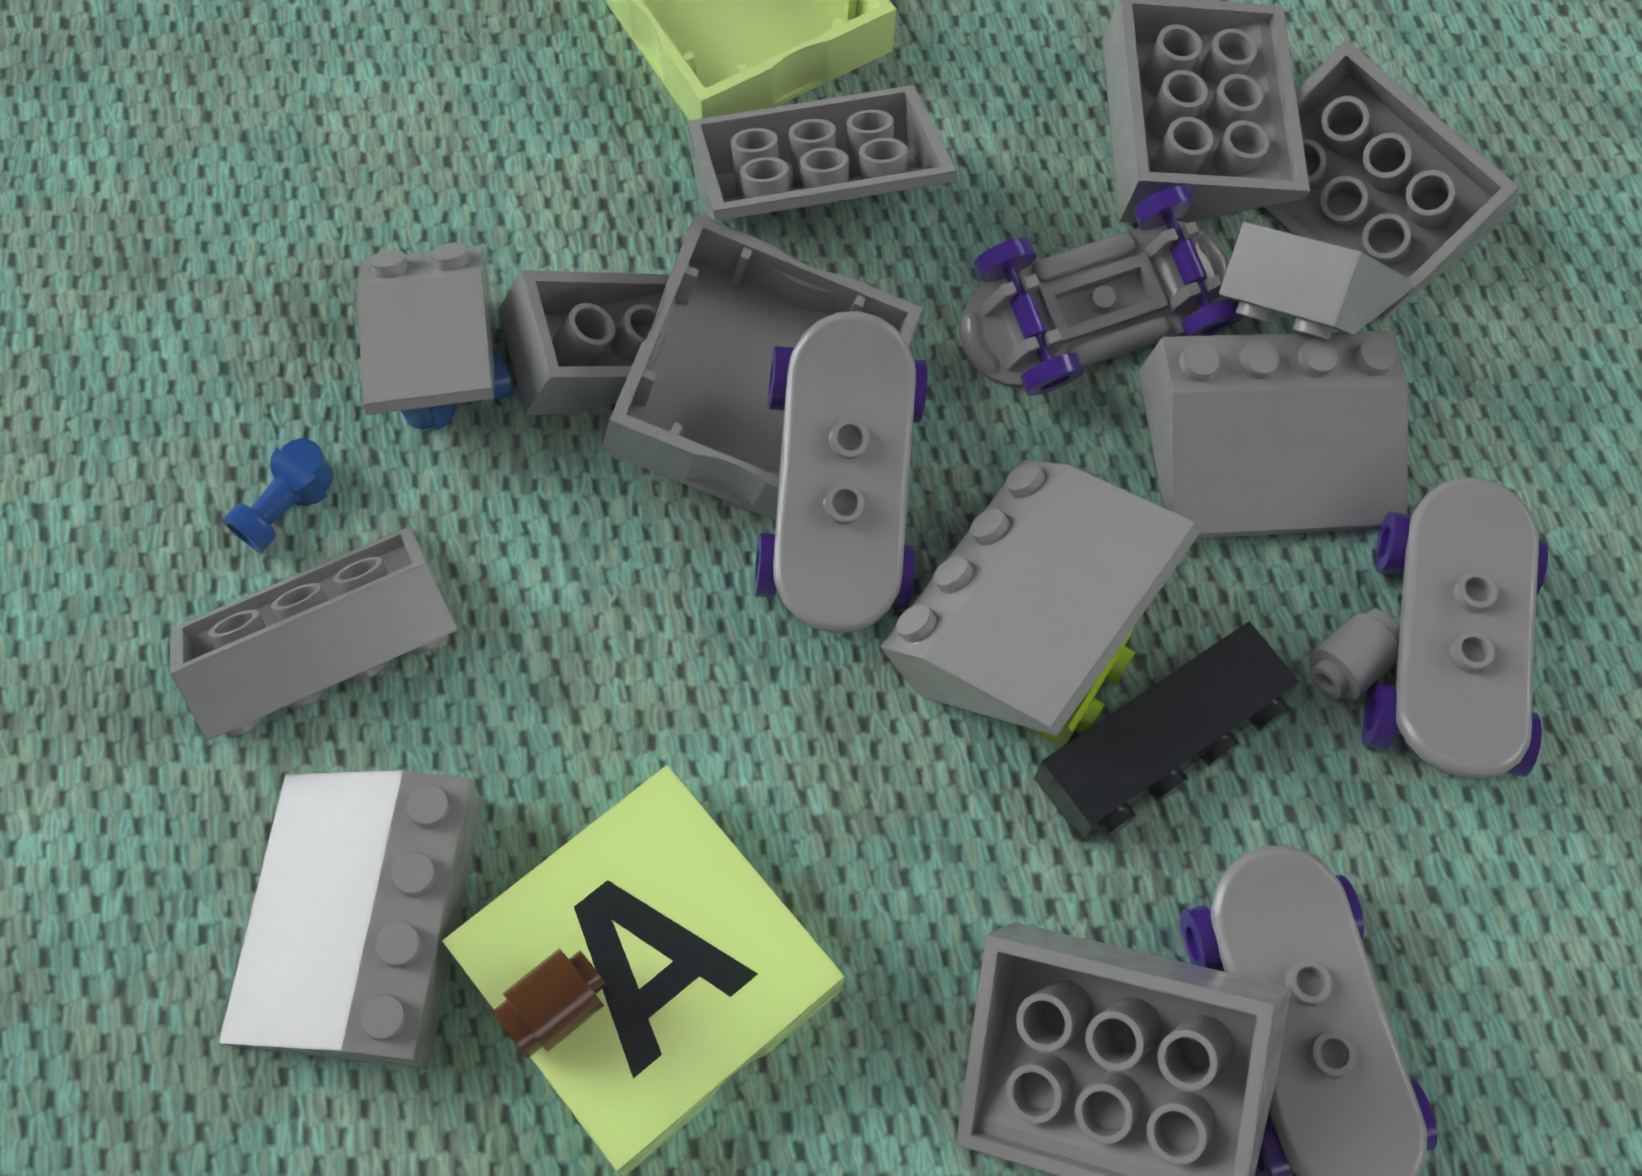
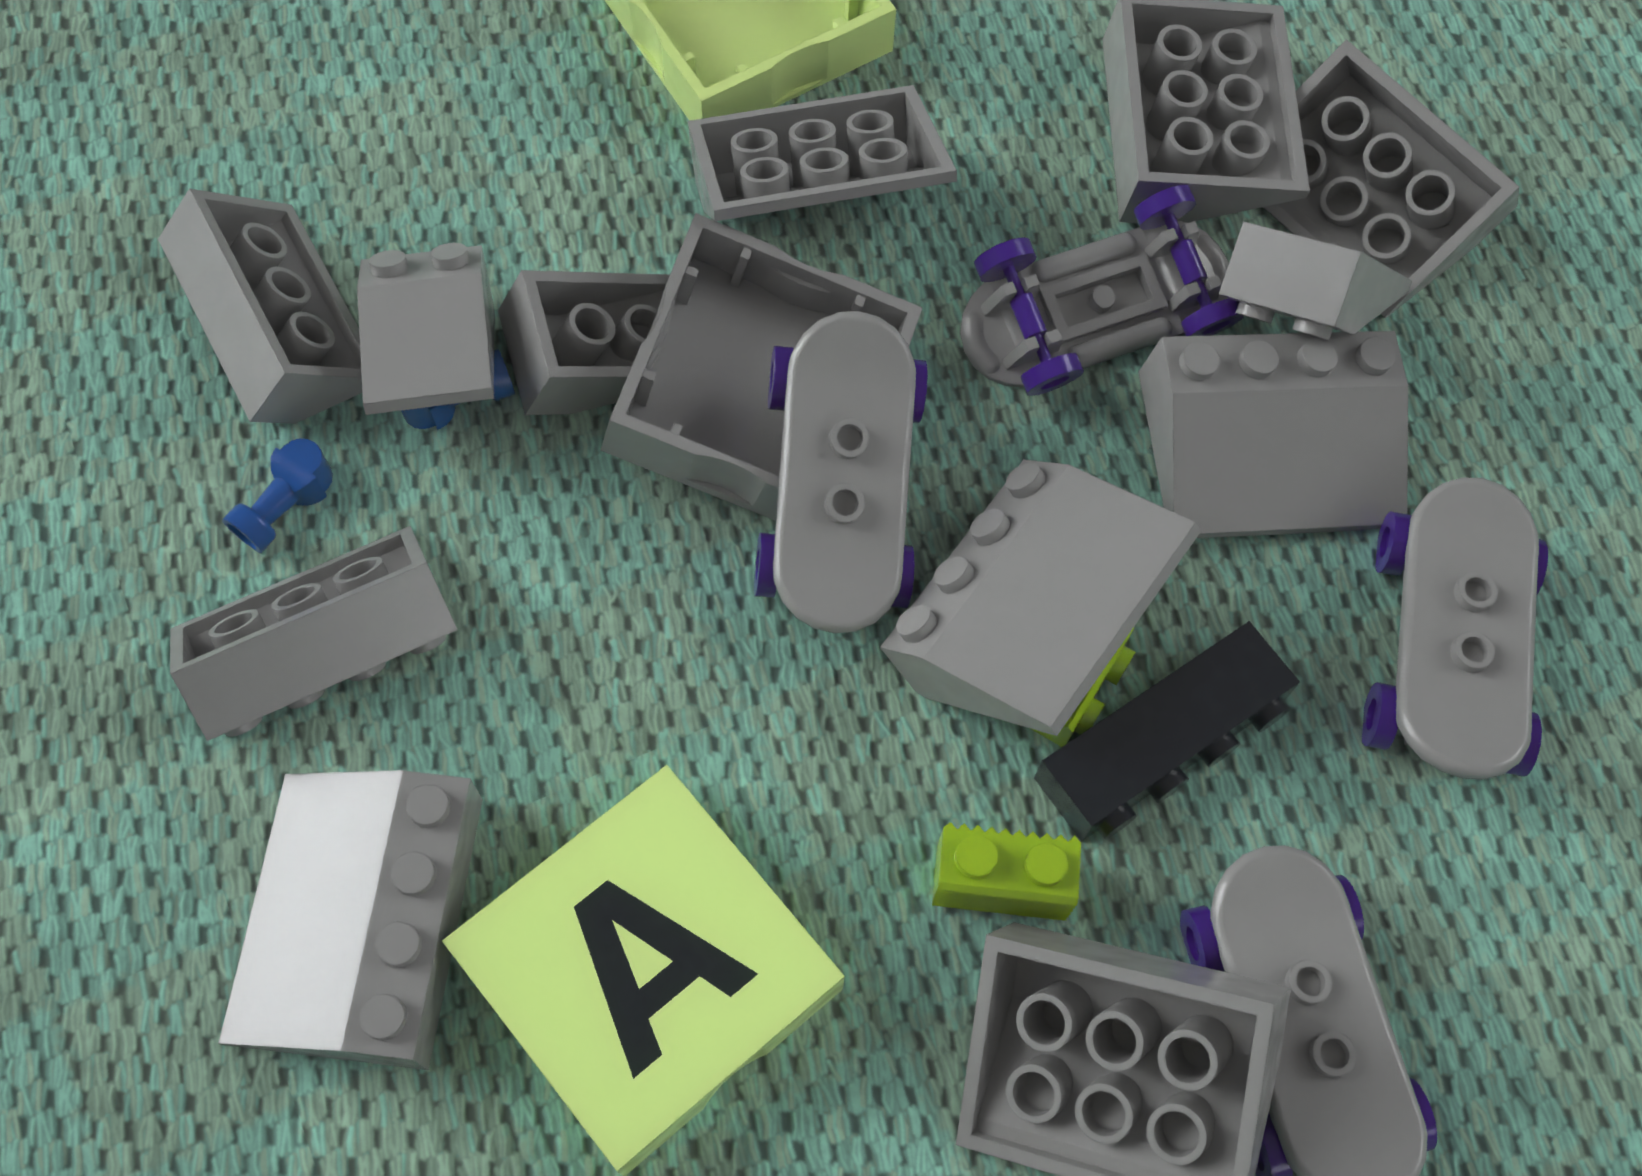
(265, 304): none -> light grey slope
(550, 1002): reddish brown brick -> none
(1007, 872): none -> lime brick
(1355, 655): light grey brick -> none

